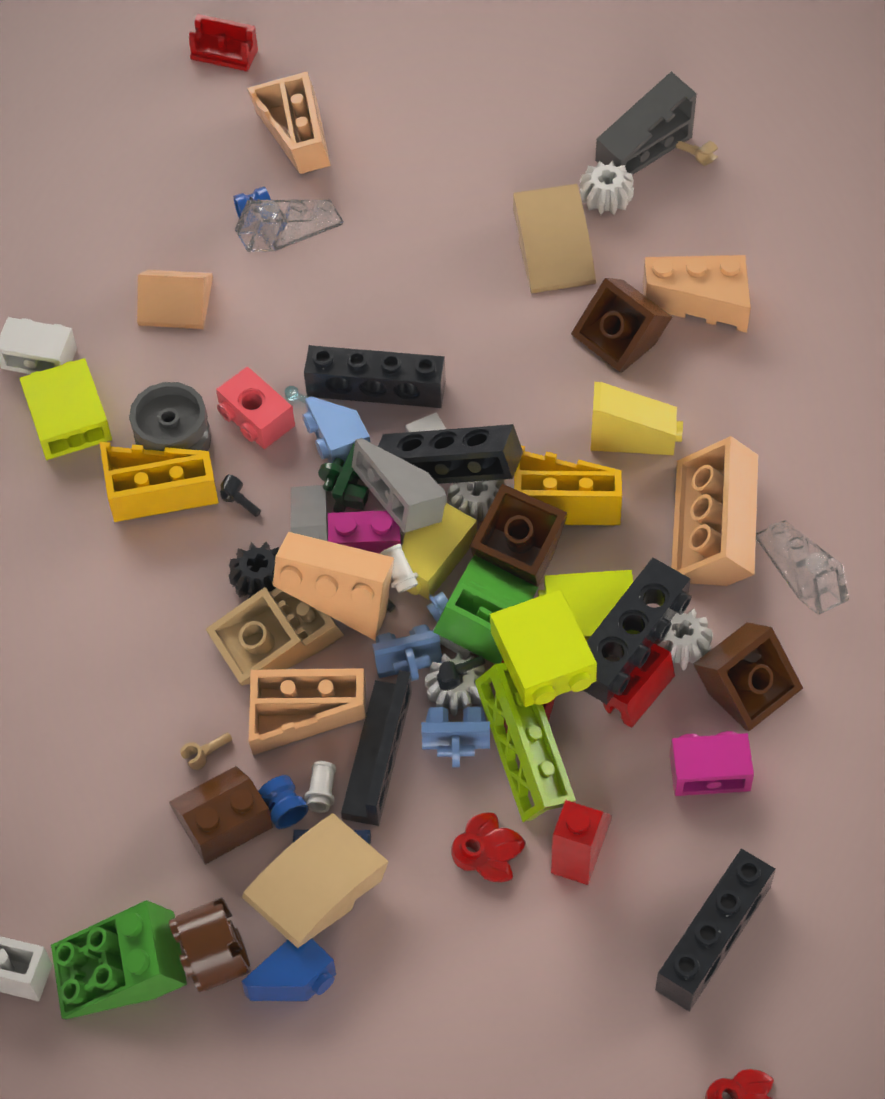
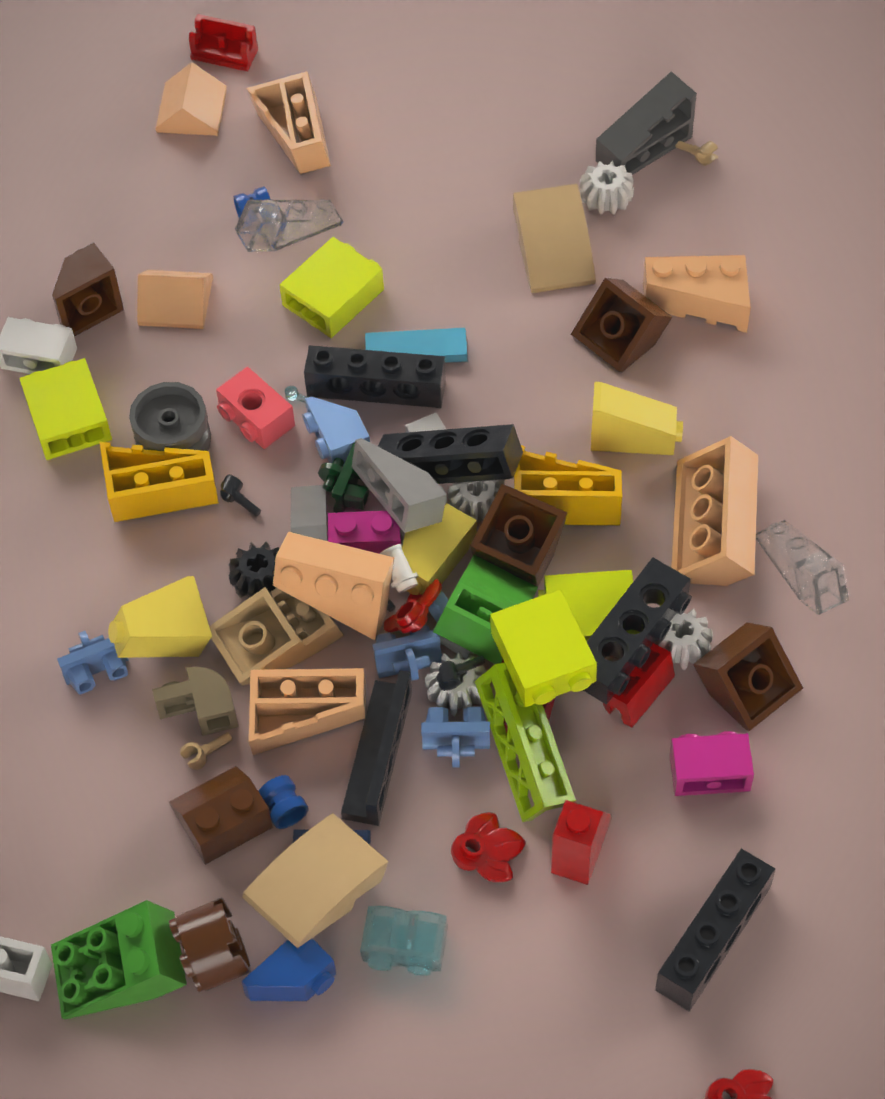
(86, 290): none -> reddish brown slope
(91, 658): none -> medium blue hips
(162, 623): none -> light yellow slope
(191, 103): none -> light nougat slope
(204, 693): none -> dark tan brick
(320, 796): white pin -> none
(332, 286): none -> neon yellow brick
(404, 939): none -> clear light blue brick
(414, 612): none -> red plate
(435, 342): none -> medium azure tile

